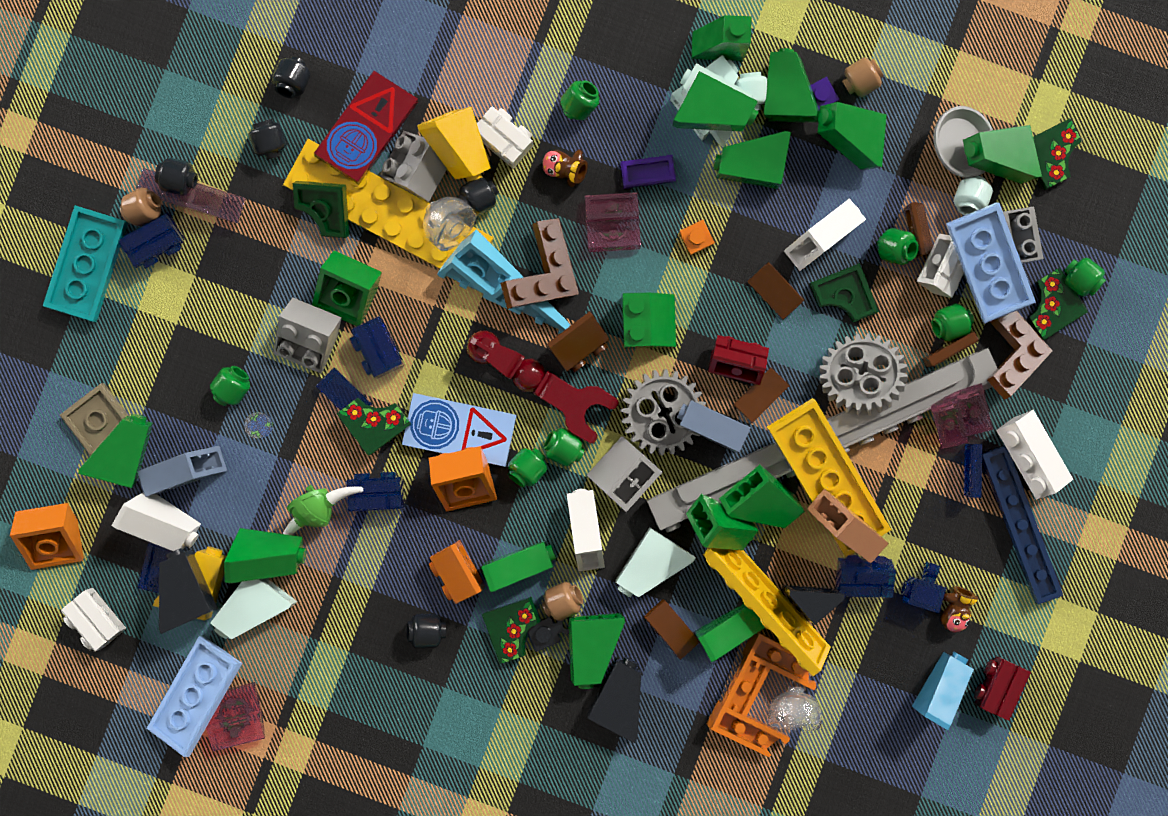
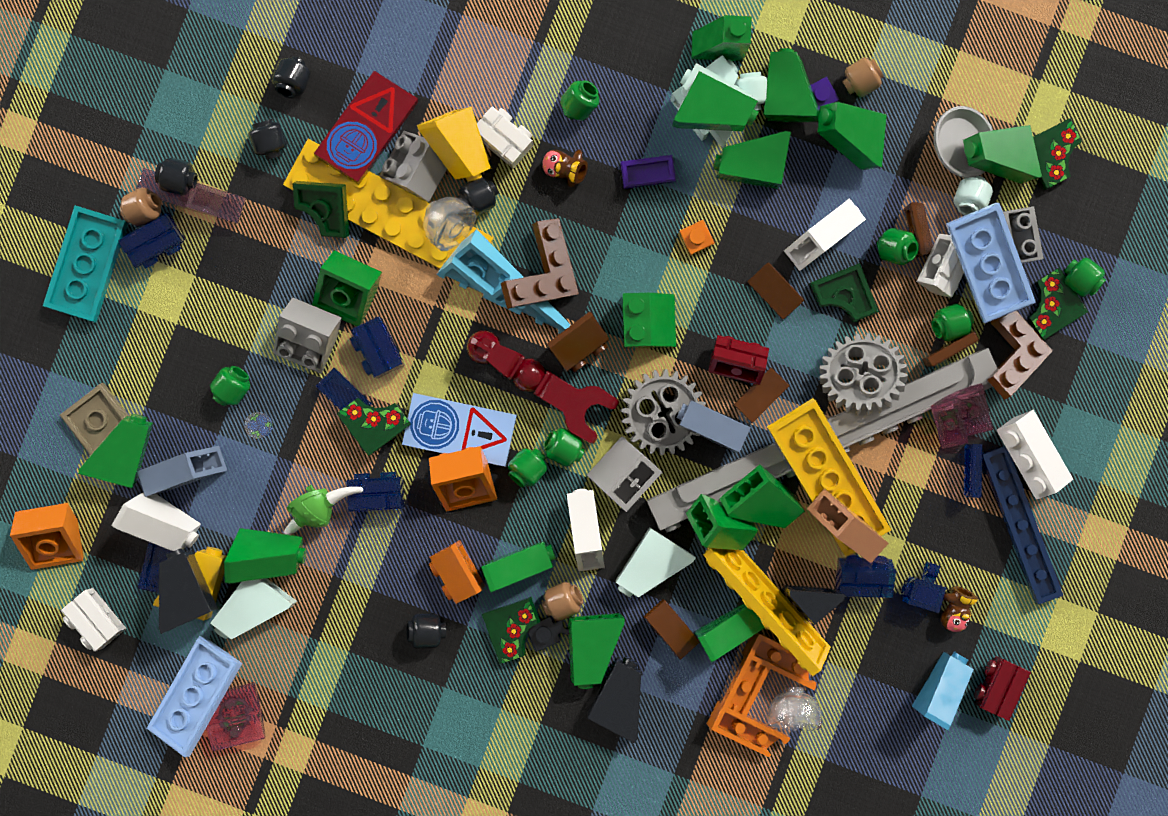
(612, 222): clear pink slope -> none

